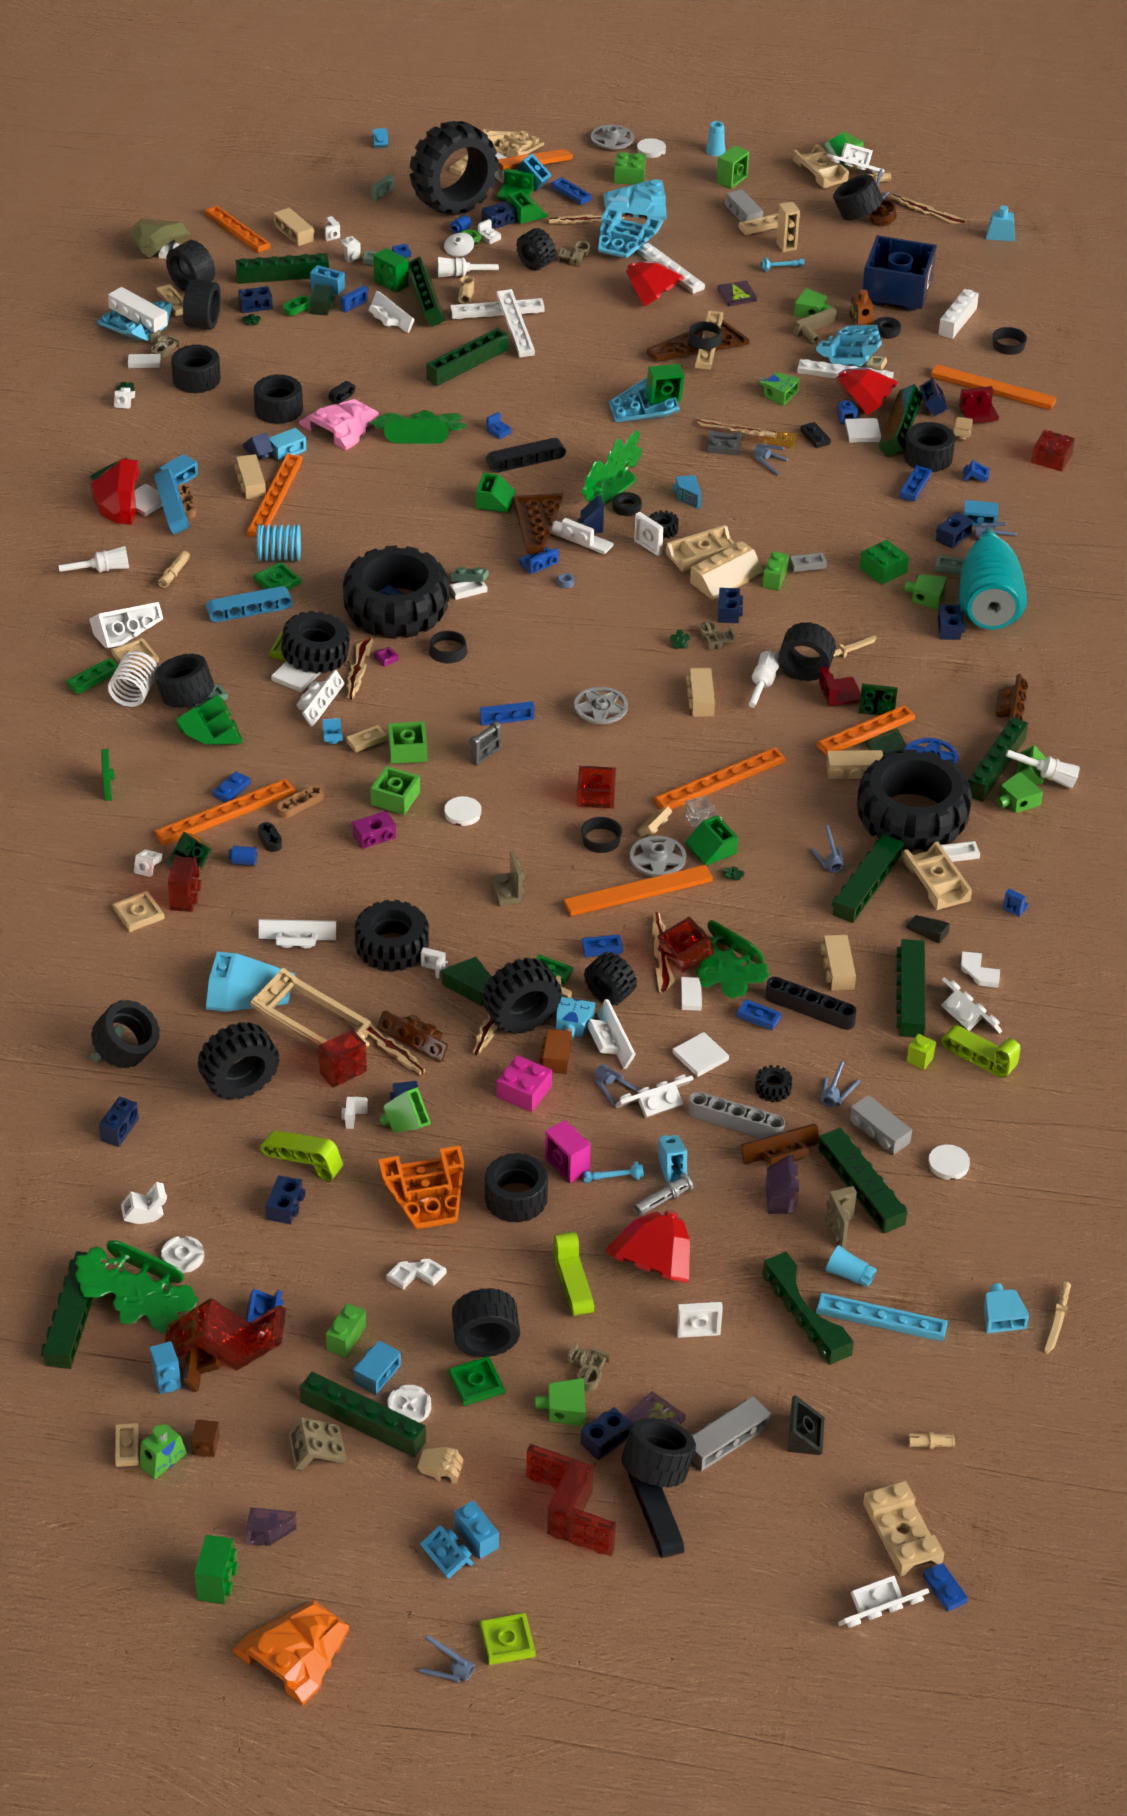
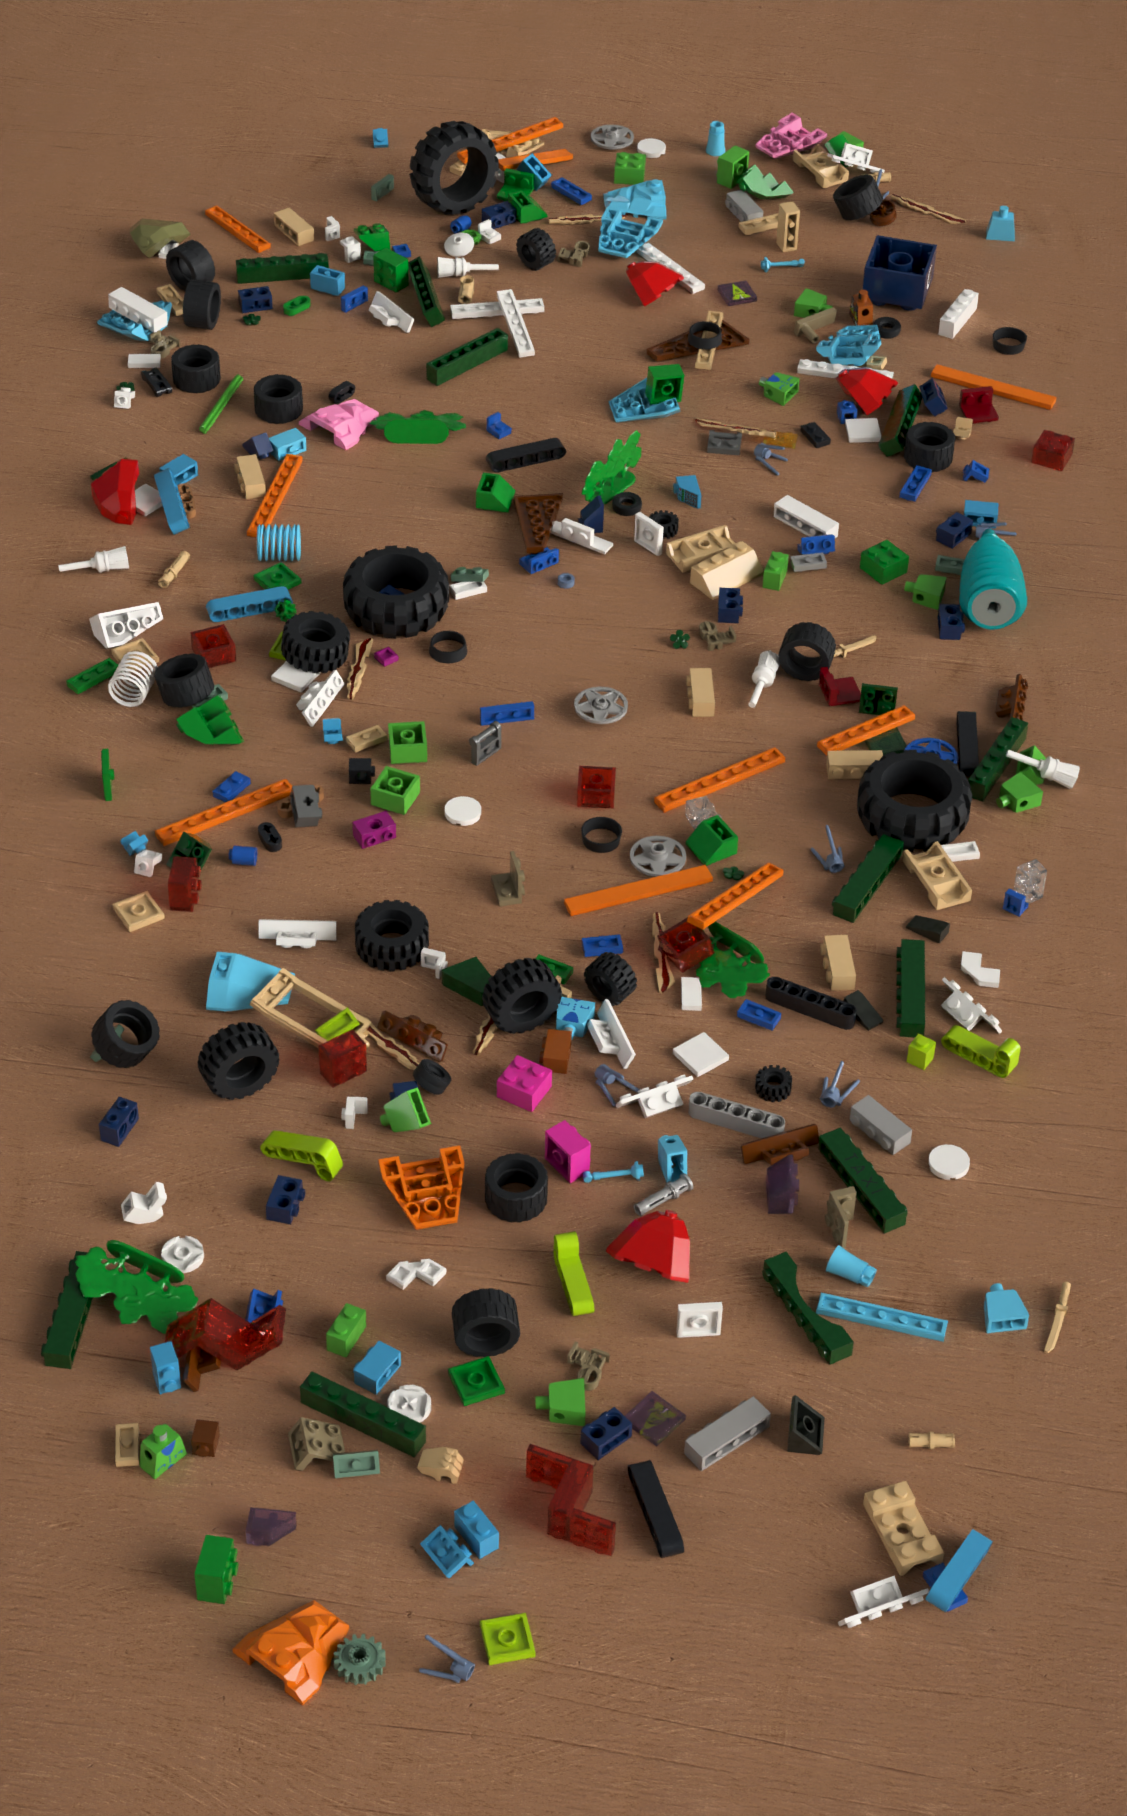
(134, 843): none -> dark azure bracket
(156, 382): none -> black plate
(214, 645): none -> clear red brick
(219, 406): none -> bright green axle
(285, 610): none -> green gear
(305, 806): none -> dark grey brick
(321, 299): clear green brick -> none
(337, 1025): none -> lime tile
(356, 1464): none -> sand green plate
(359, 1659): none -> sand green gear
(360, 771): none -> black brick
(374, 236): none -> green slope
(432, 1076): none -> black tyre
(520, 136): none -> orange tile
(654, 821): tan plate -> none
(658, 1452): black tyre -> none
(735, 896): none -> orange tile
(762, 185): none -> brick
(789, 137): none -> bright pink wedge
(804, 518): none -> white brick
(817, 544): none -> blue bracket
(865, 1013): none -> pearl dark grey slope
(959, 1570): none -> dark azure beam
(967, 742): none -> black beam
(1030, 880): none -> clear brick

